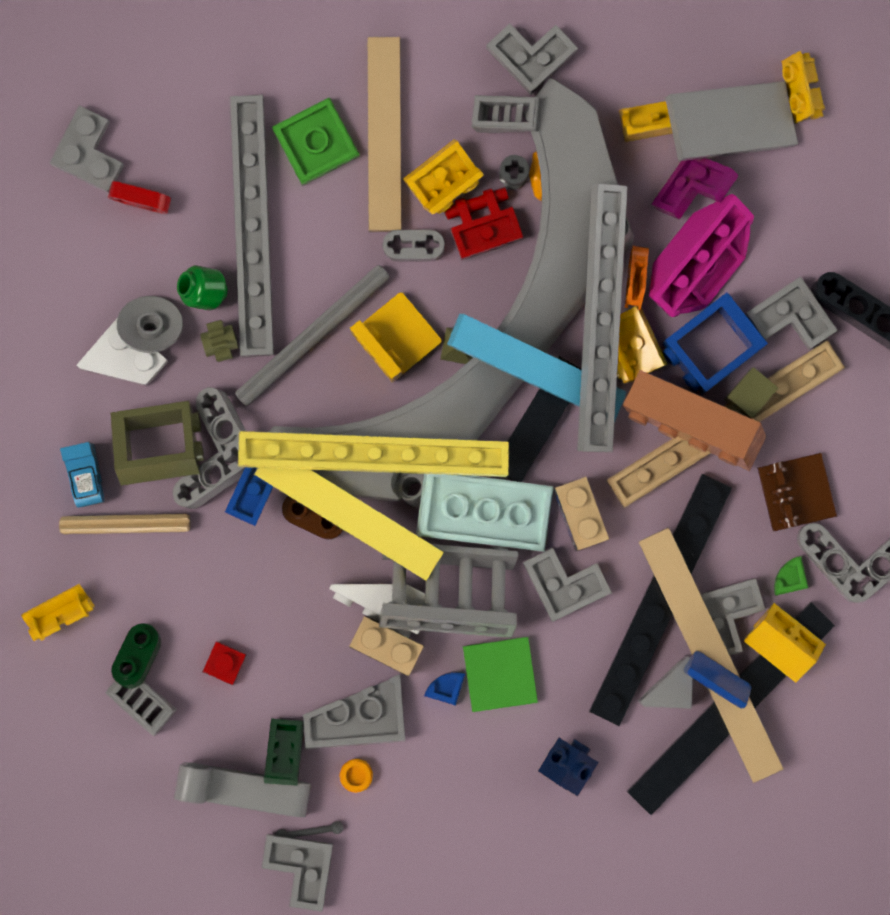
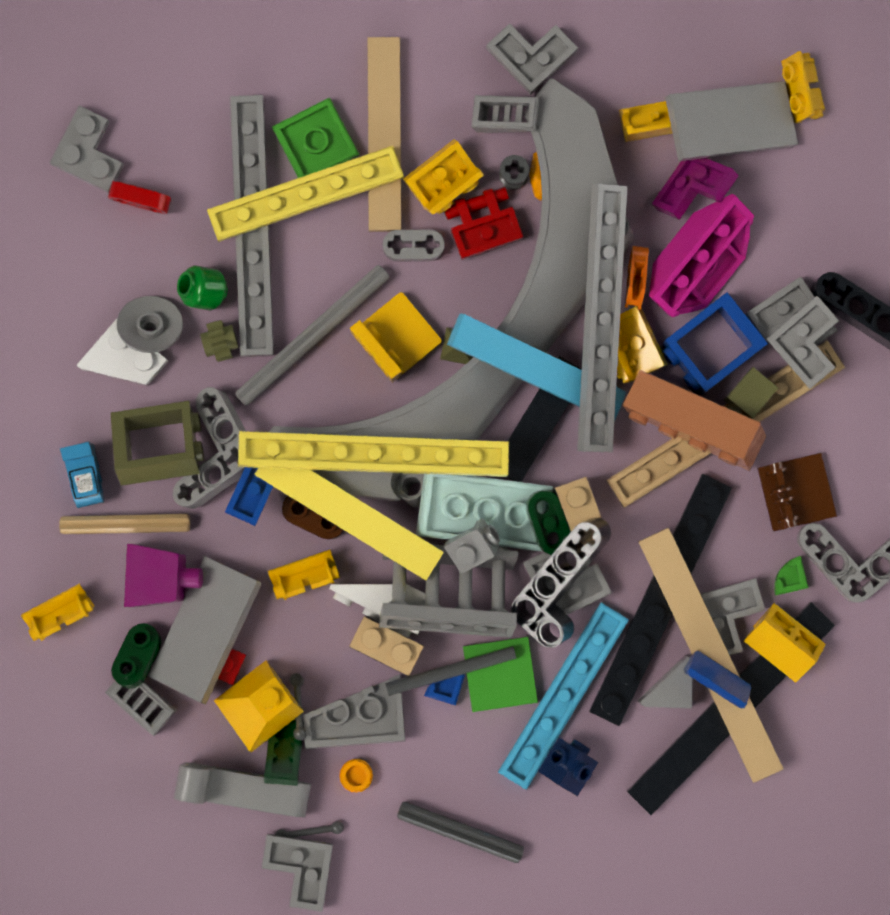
(157, 576): none -> magenta torso
(205, 631): none -> light grey tile
(258, 706): none -> yellow slope
(297, 681): none -> dark grey hinge
(305, 193): none -> light yellow tile
(313, 571): none -> yellow hinge
(450, 670): none -> dark grey bar
(460, 832): none -> dark grey axle
(473, 546): none -> light grey bracket
(550, 521): none -> dark green plate
(563, 696): none -> medium azure tile
(564, 576): none -> black beam
(797, 338): none -> light grey plate

